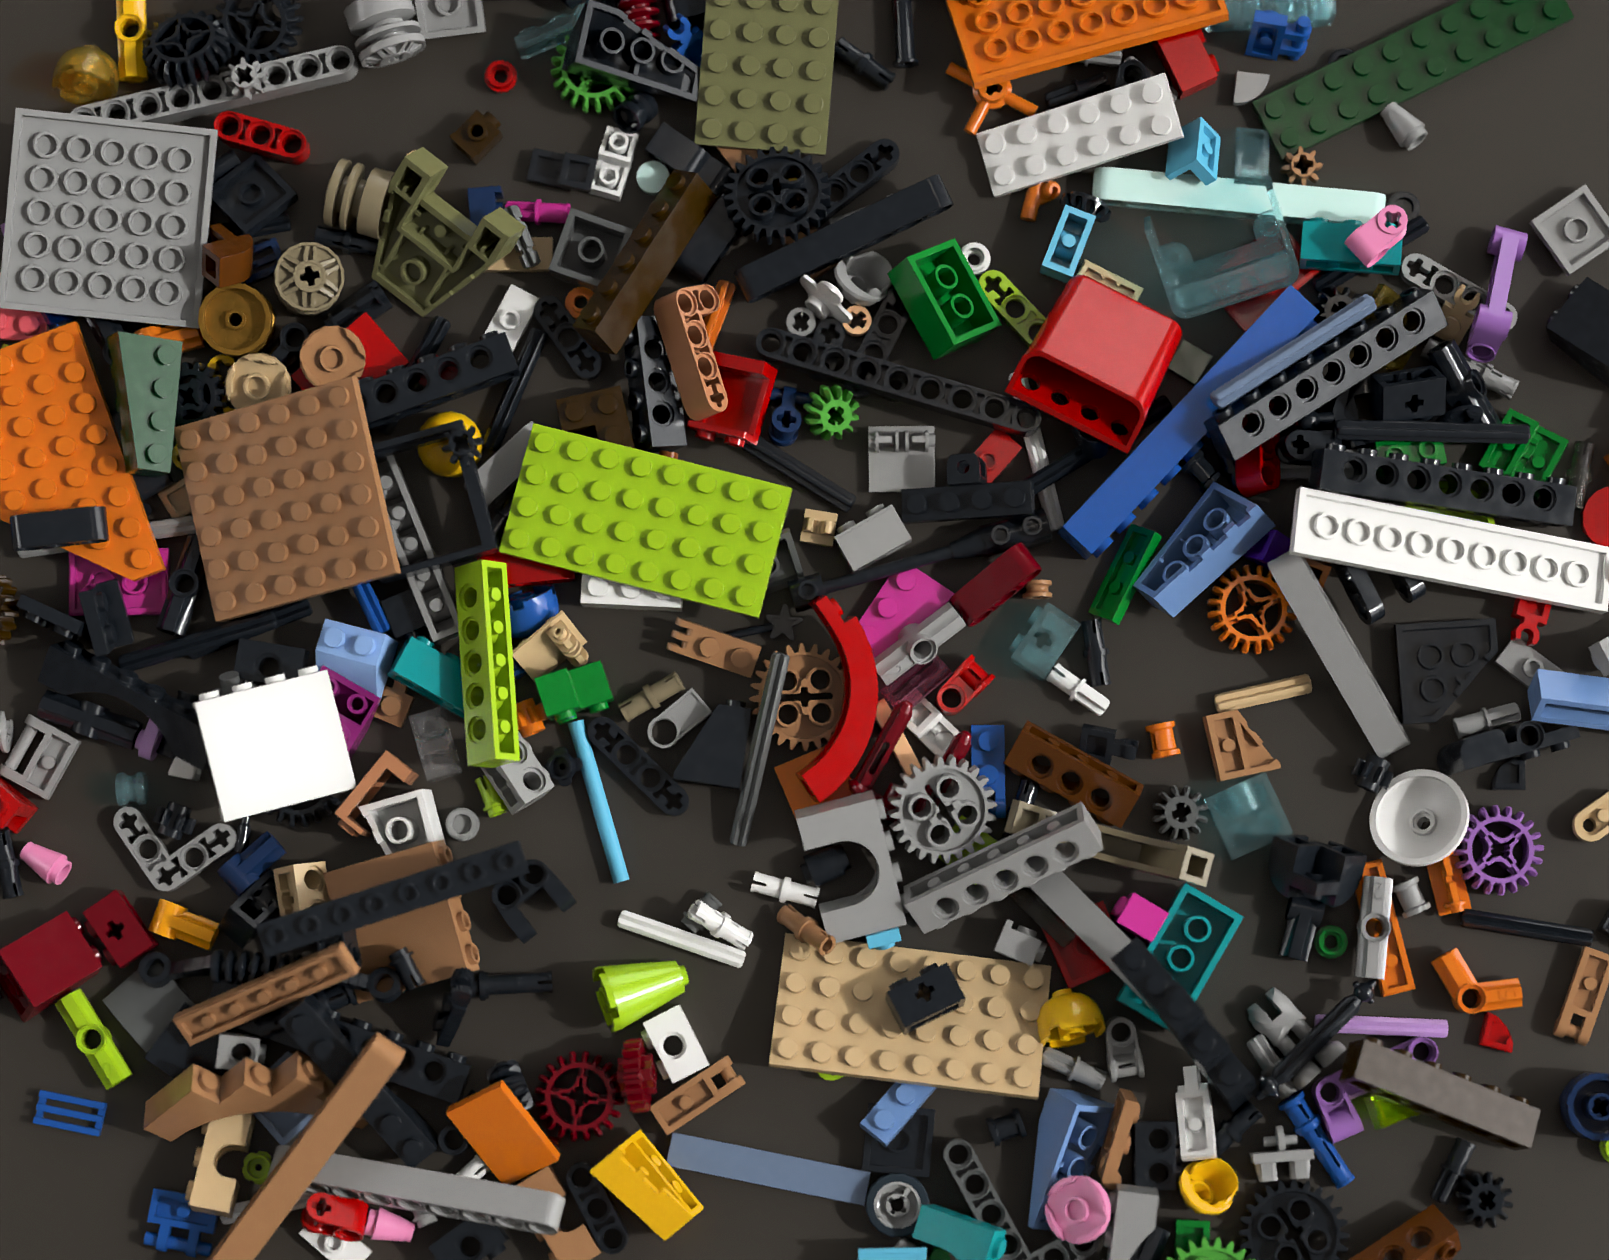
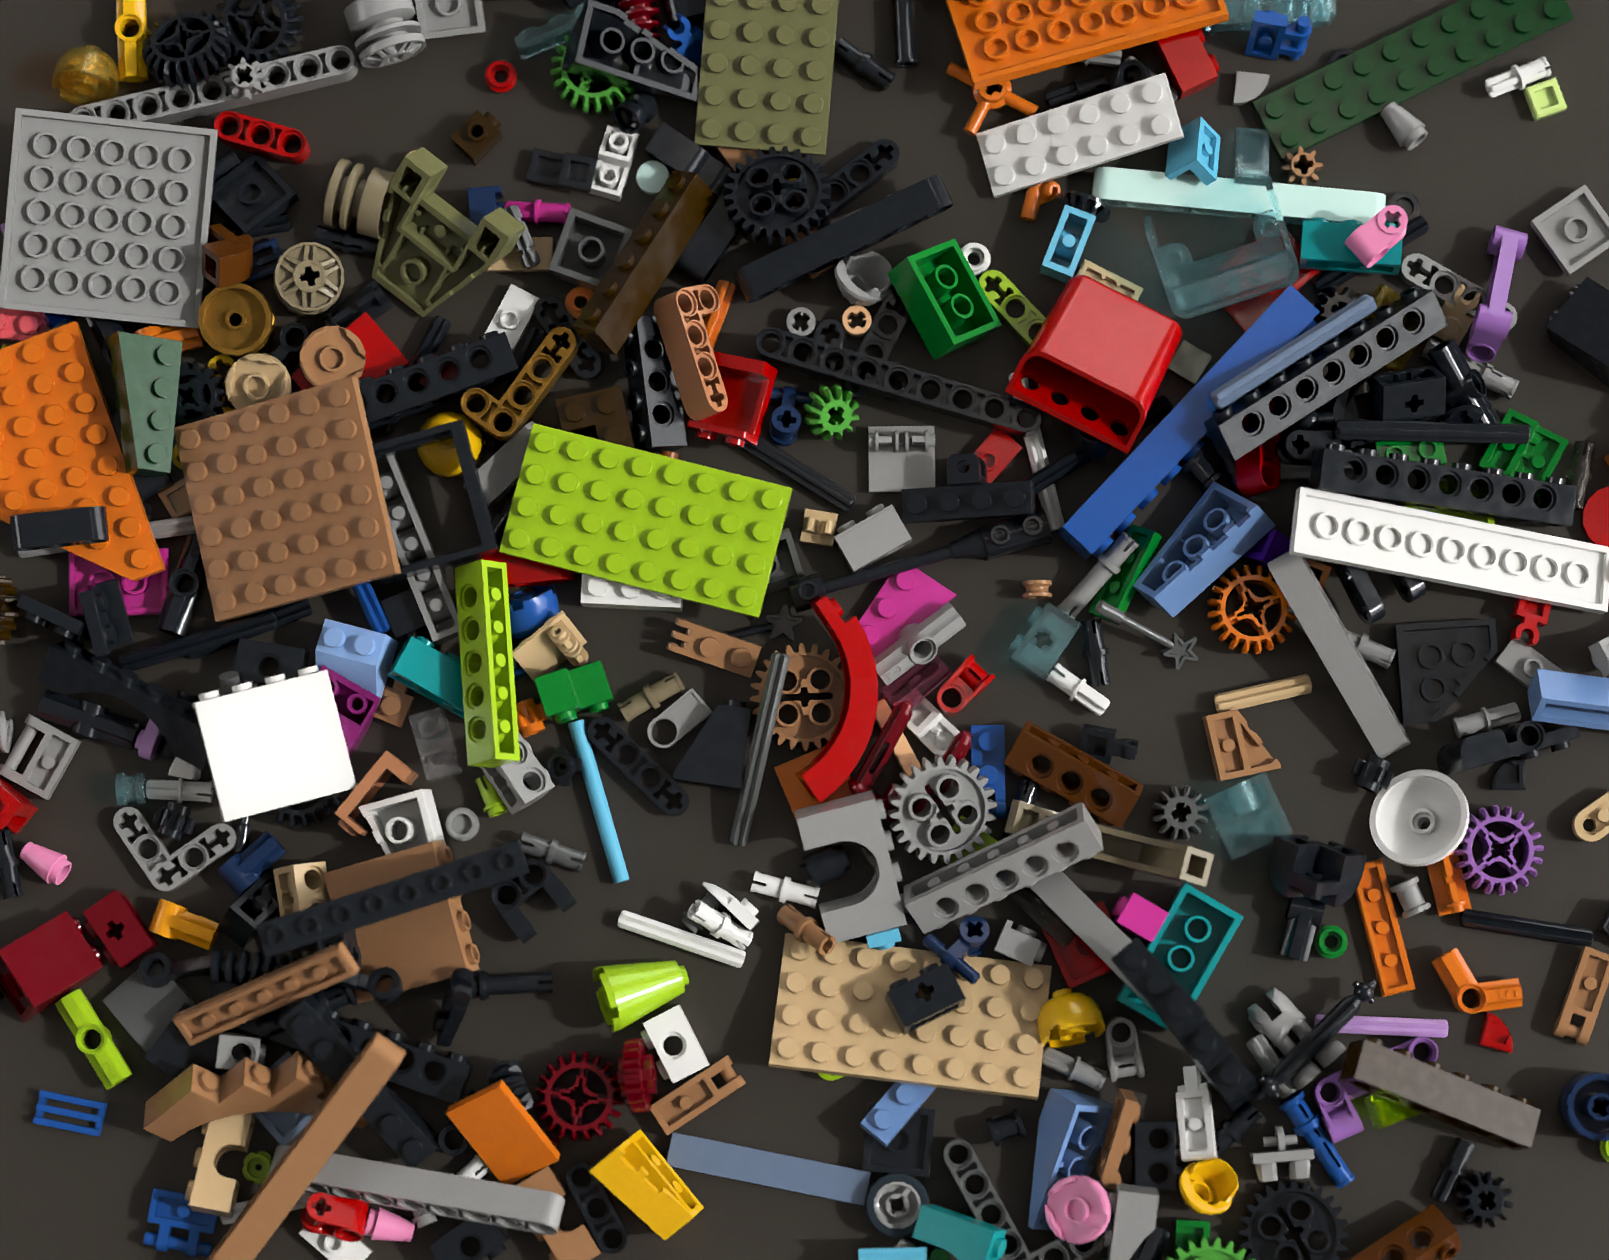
(180, 790): none -> white axle
(405, 967): black pin -> none
(464, 454): black gear -> none
(524, 381): none -> pearl gold beam
(552, 851): none -> dark grey pin
(741, 910): none -> white plate
(824, 300): white plate -> none
(970, 942): none -> dark blue piece
(995, 584): dark red beam -> none
(1099, 574): none -> light grey pin
(1163, 740): orange bush -> none
(1176, 648): none -> dark grey piece
(1372, 650): none -> light grey pin
(1374, 904): light grey piece -> none
(1517, 77): none -> white axle
(1545, 99): none -> yellowish green tile

